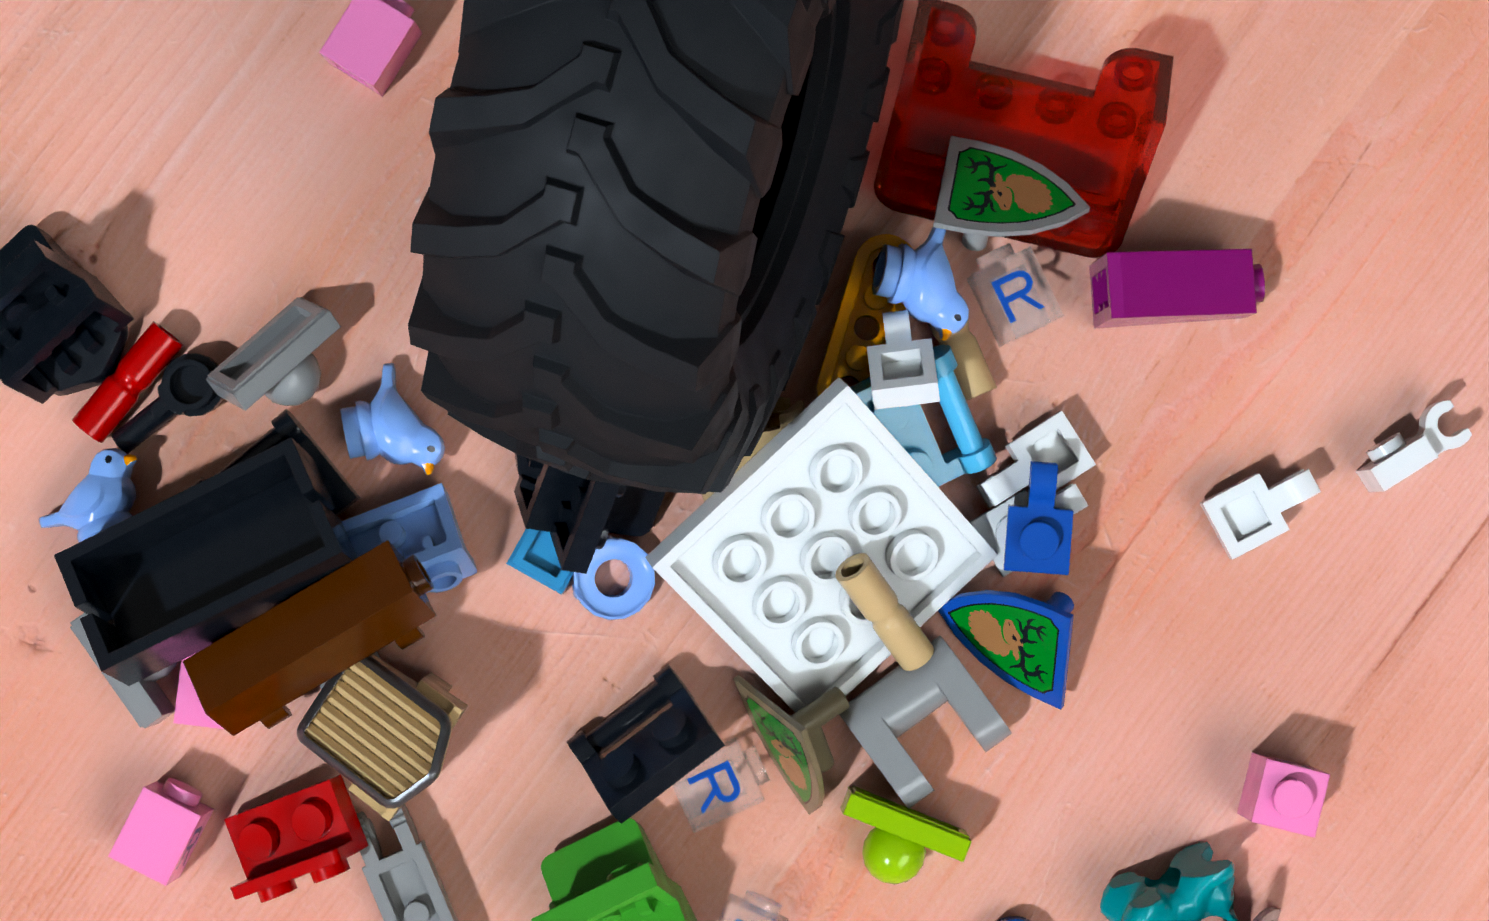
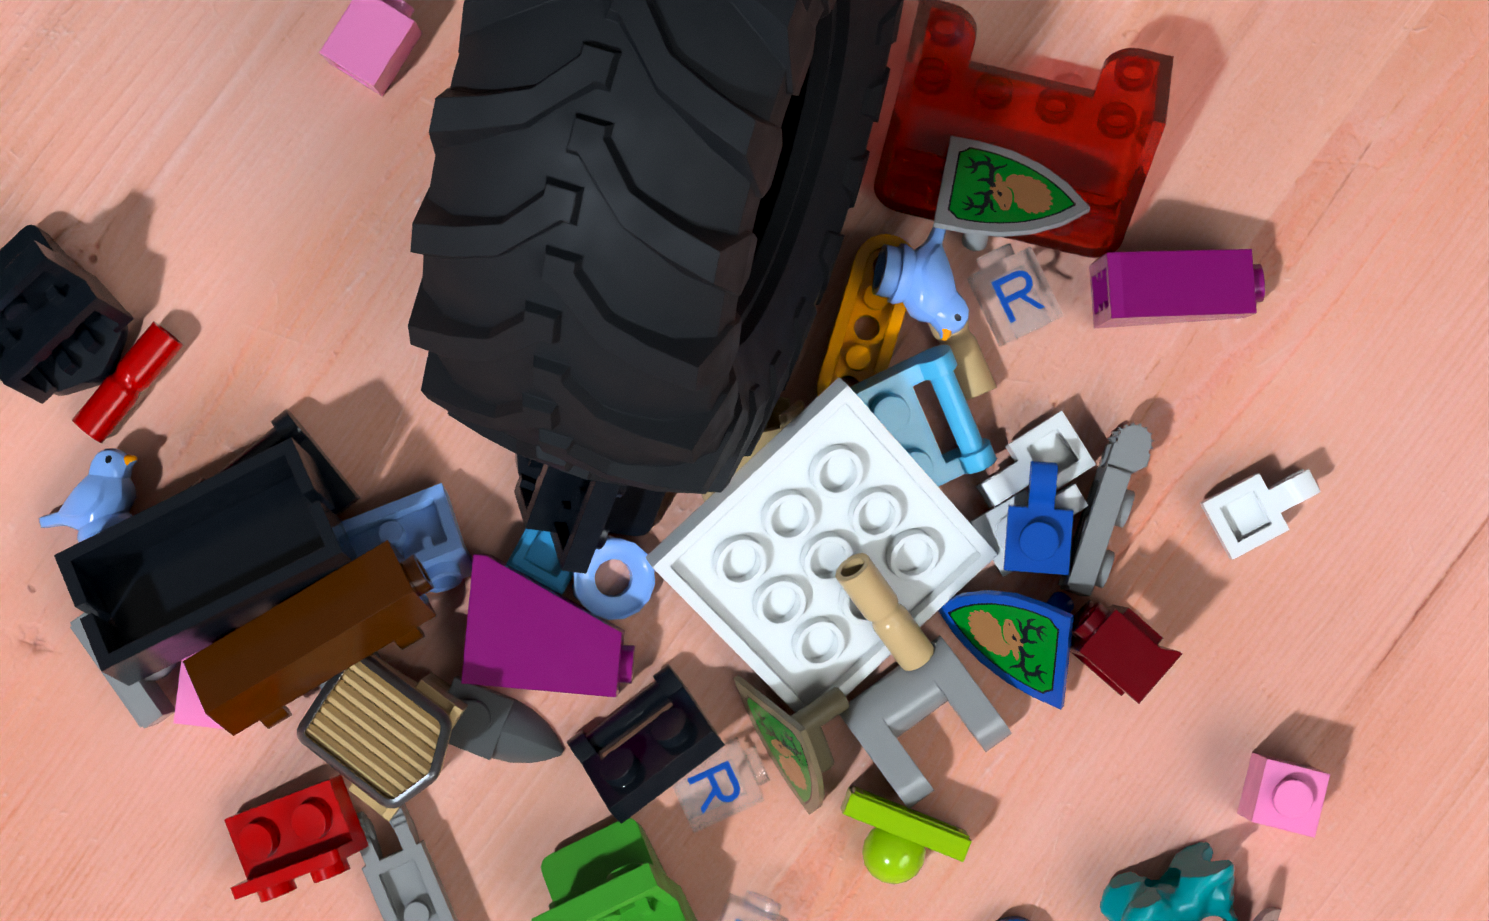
(162, 830): bright pink brick -> none
(180, 392): black plate -> none
(277, 359): light grey tile -> none
(390, 429): light blue animal -> none
(501, 727): none -> dark grey plate
(538, 638): none -> magenta slope
(902, 368): white plate -> none
(1107, 506): none -> light grey hinge
(1120, 649): none -> dark red window
(1399, 458): white plate -> none

